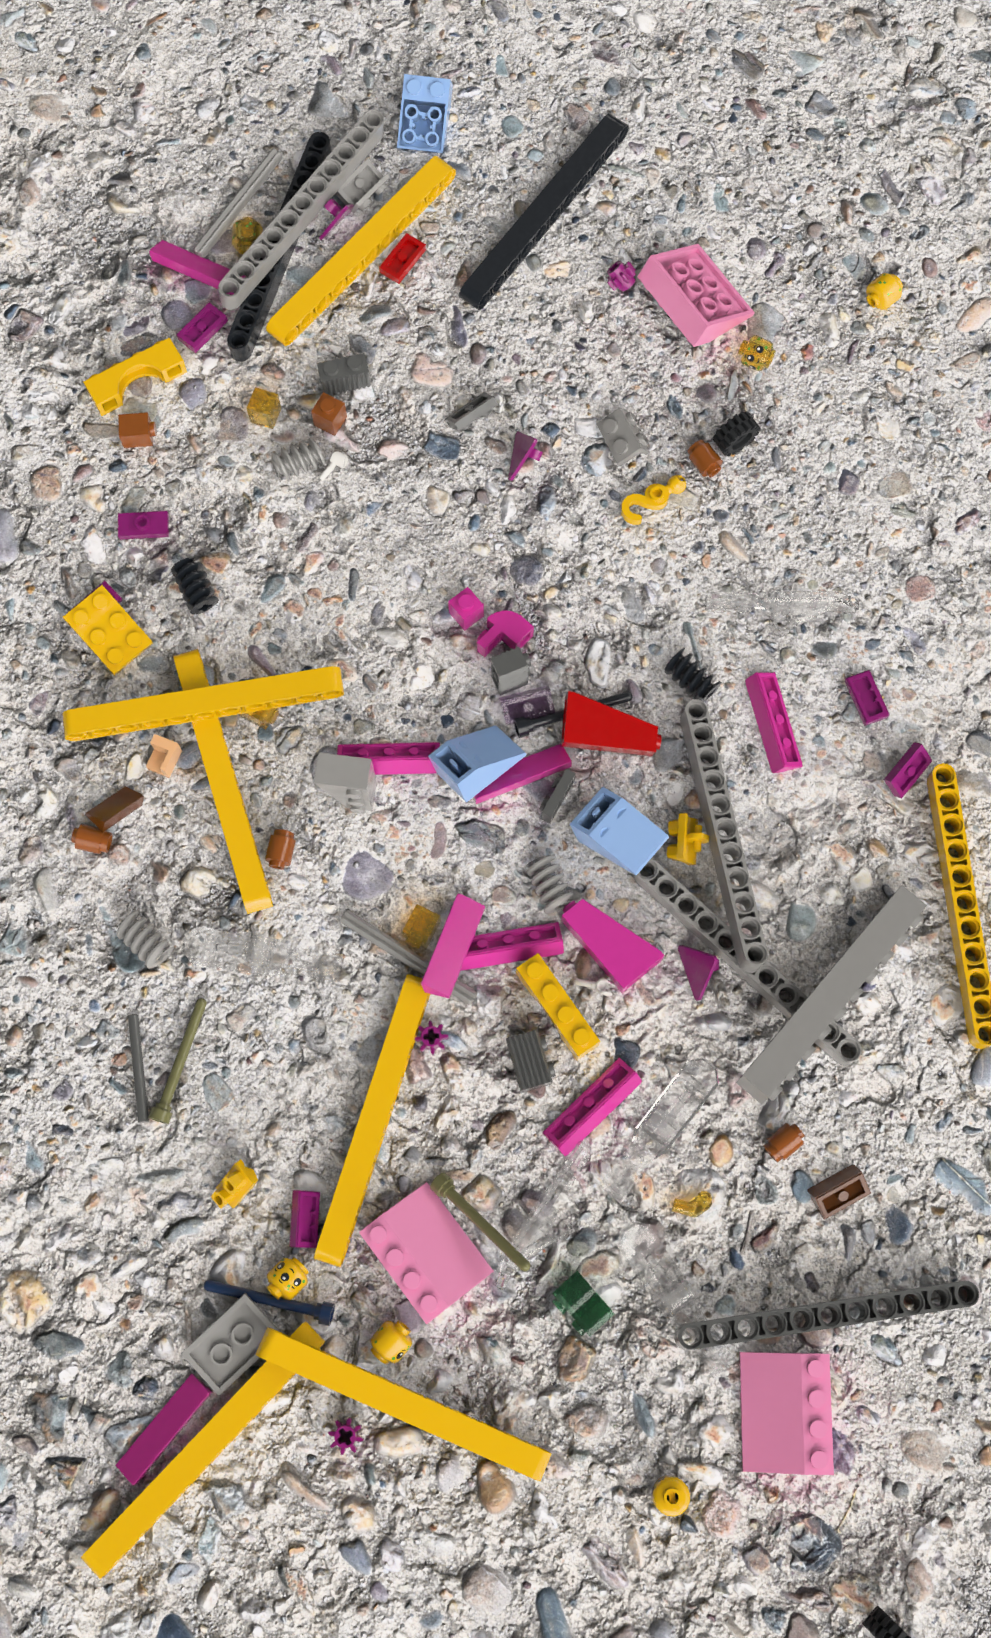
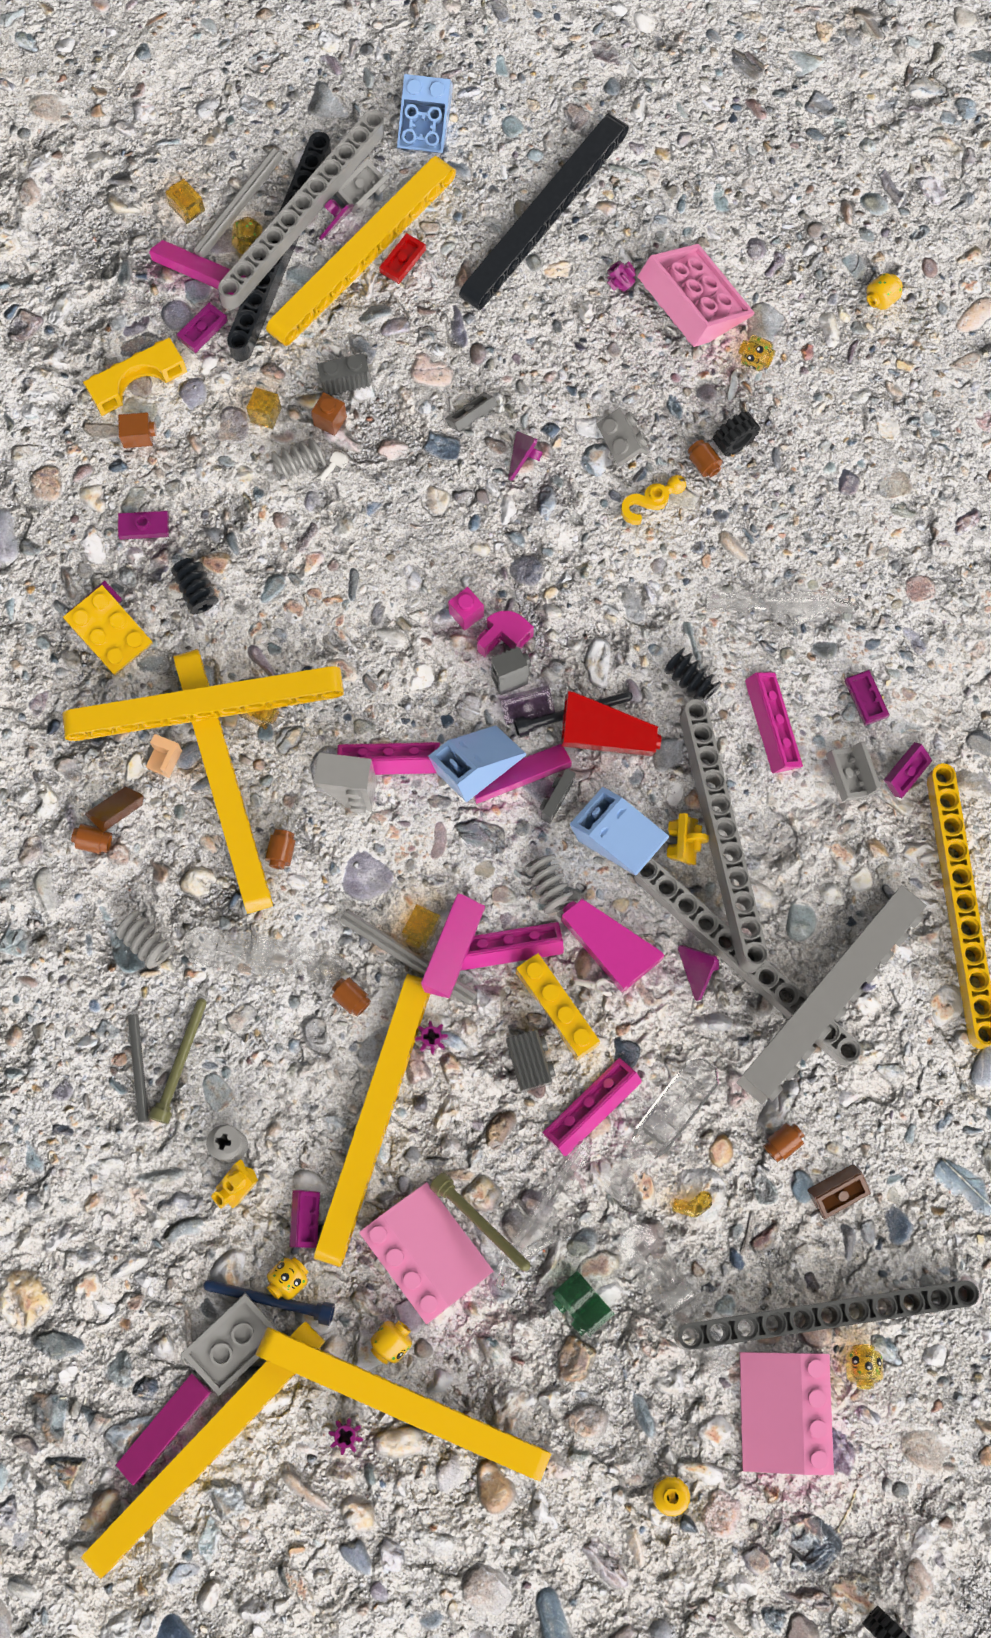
(185, 201): none -> clear yellow brick
(223, 1134): none -> light grey piece
(350, 996): none -> dark orange brick
(853, 772): none -> light grey bracket
(864, 1366): none -> clear yellow head

